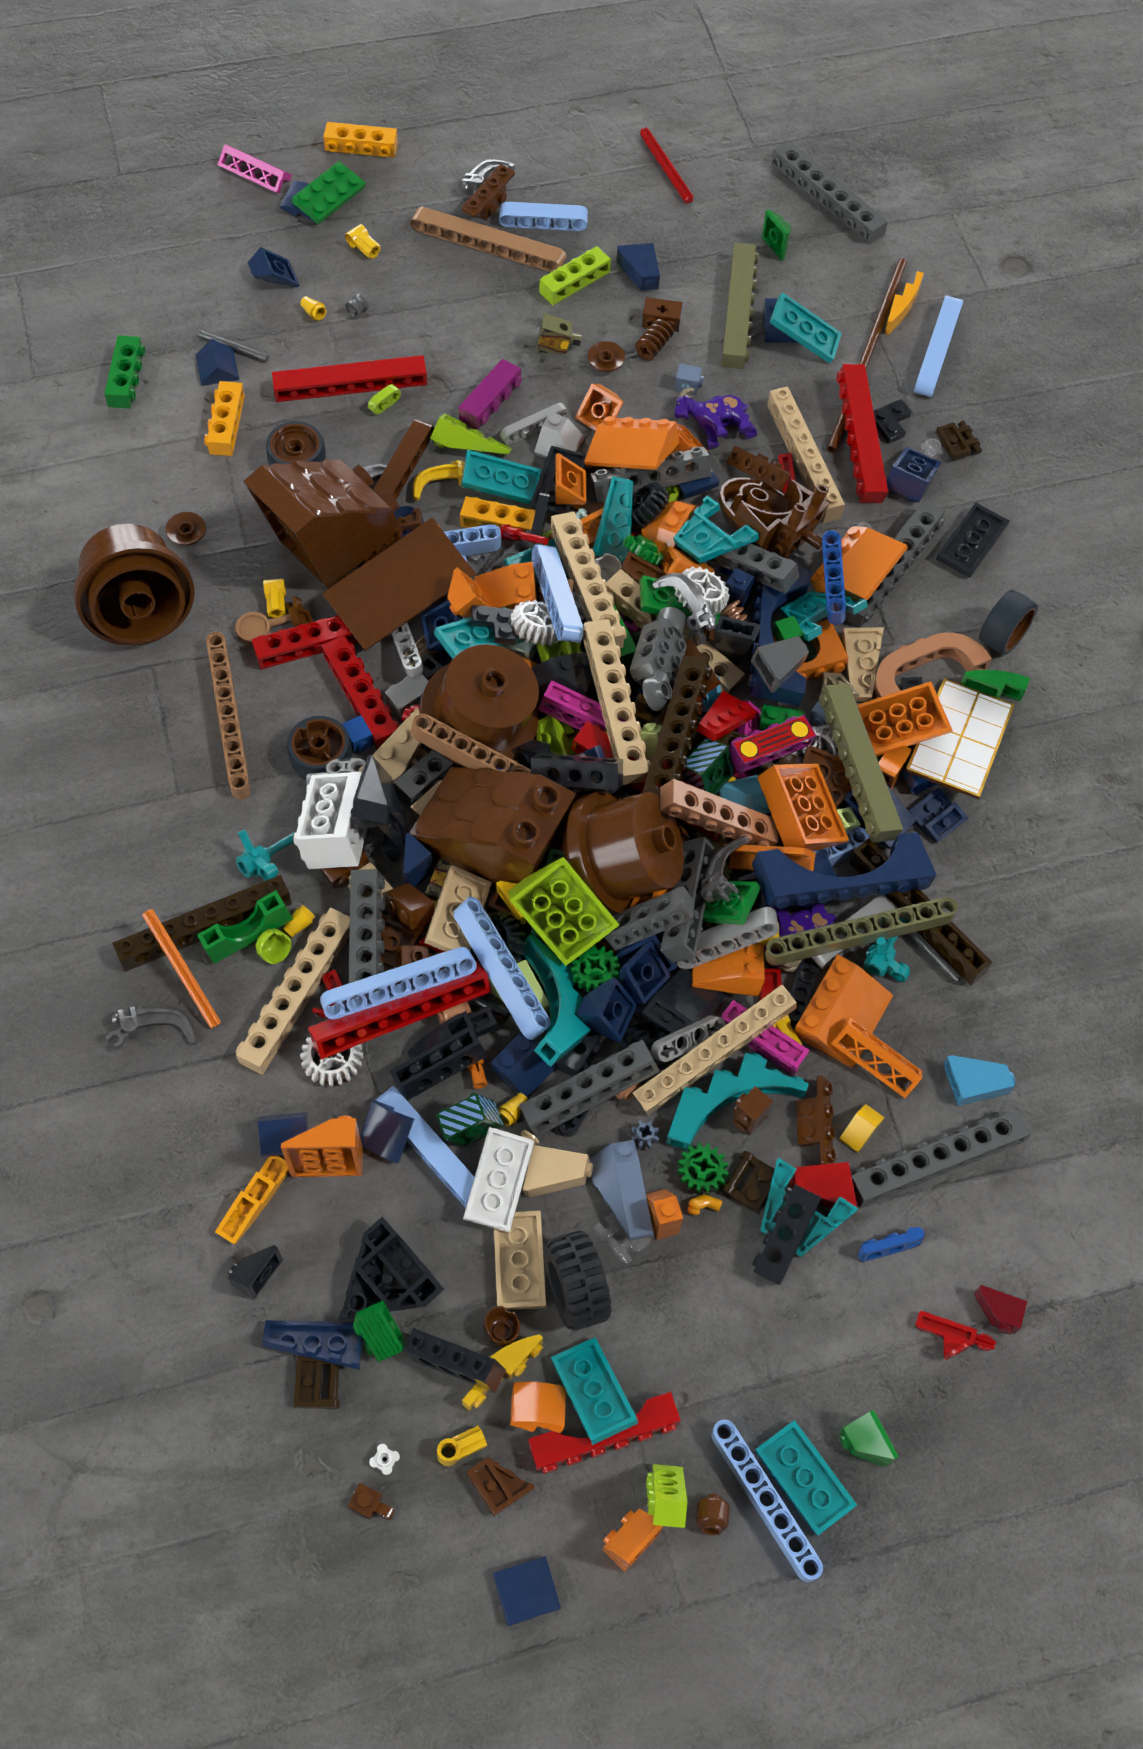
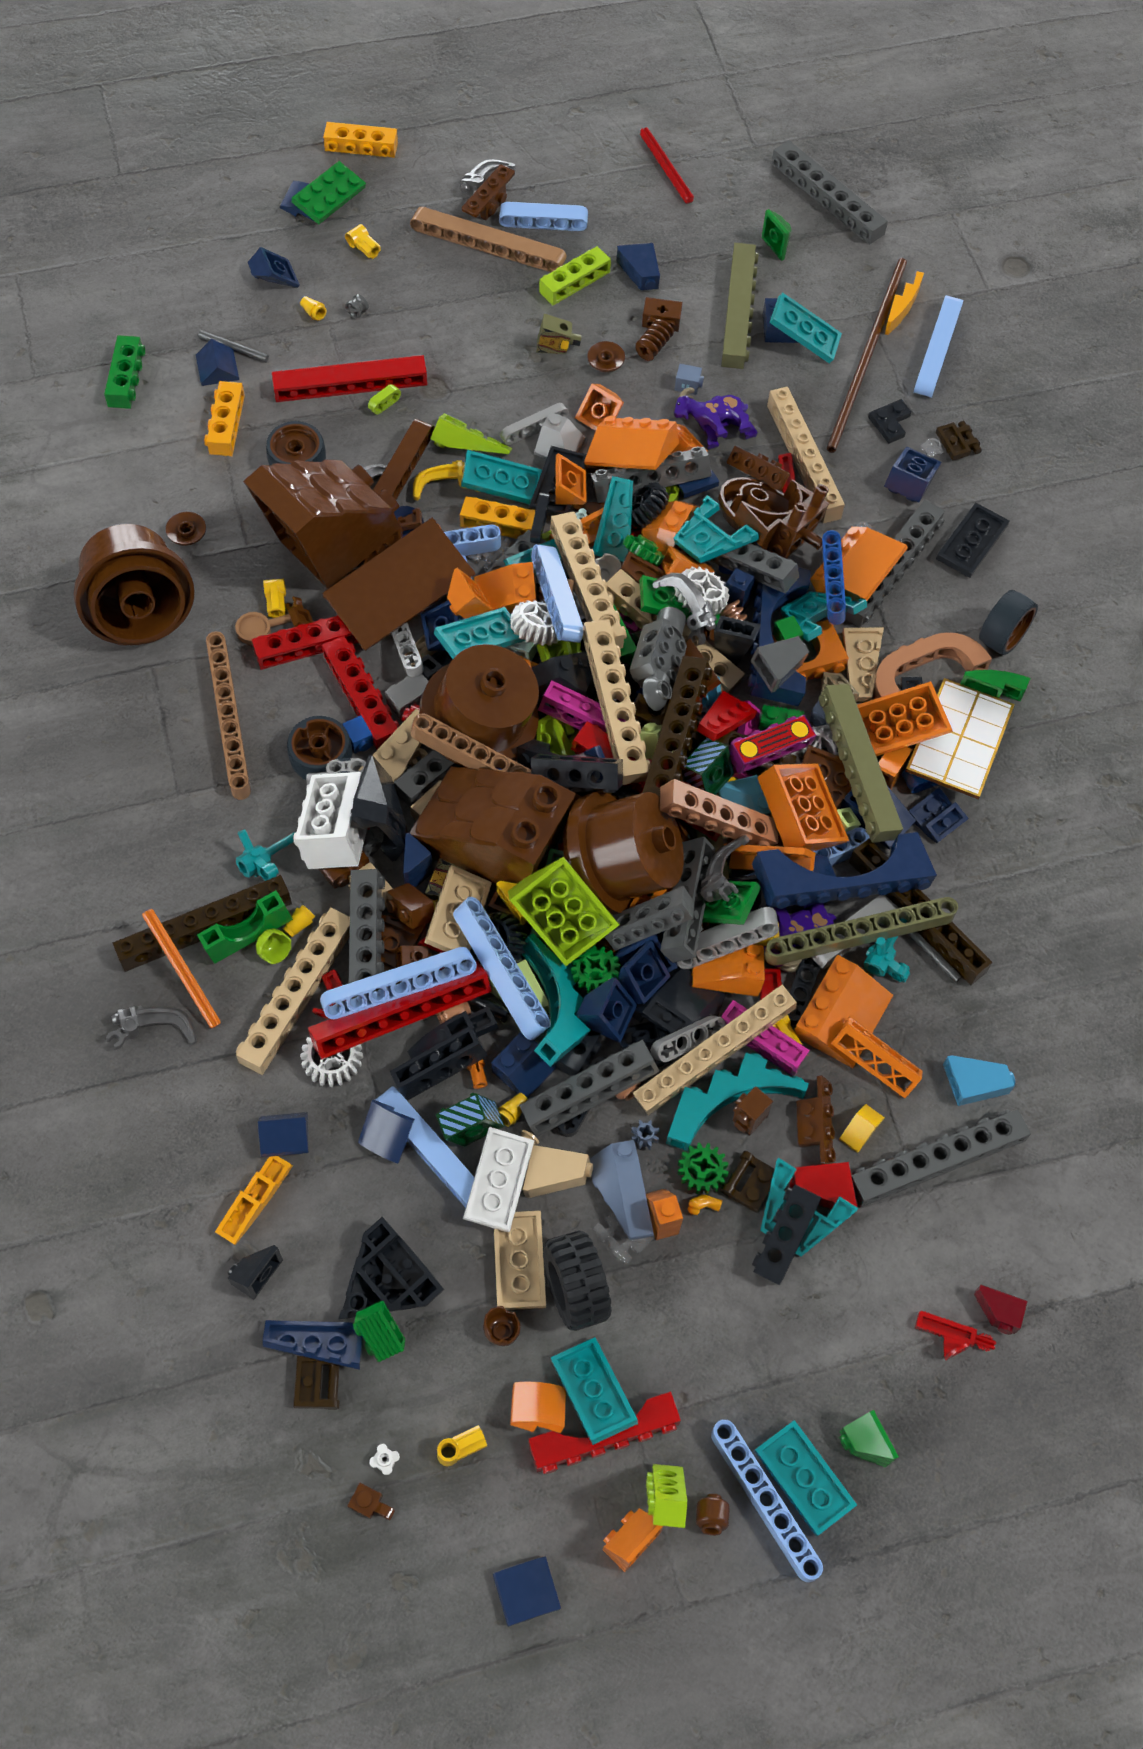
(250, 160): fence -> none
(326, 1150): orange slope -> none
(454, 1360): black brick -> none
(490, 394): magenta brick -> none
(497, 619): black plate -> none
(497, 1485): reddish brown wing -> none
(508, 532): red pin -> none
(513, 1360): yellow slope -> none
(862, 433): red brick -> none
(891, 1244): blue hinge -> none

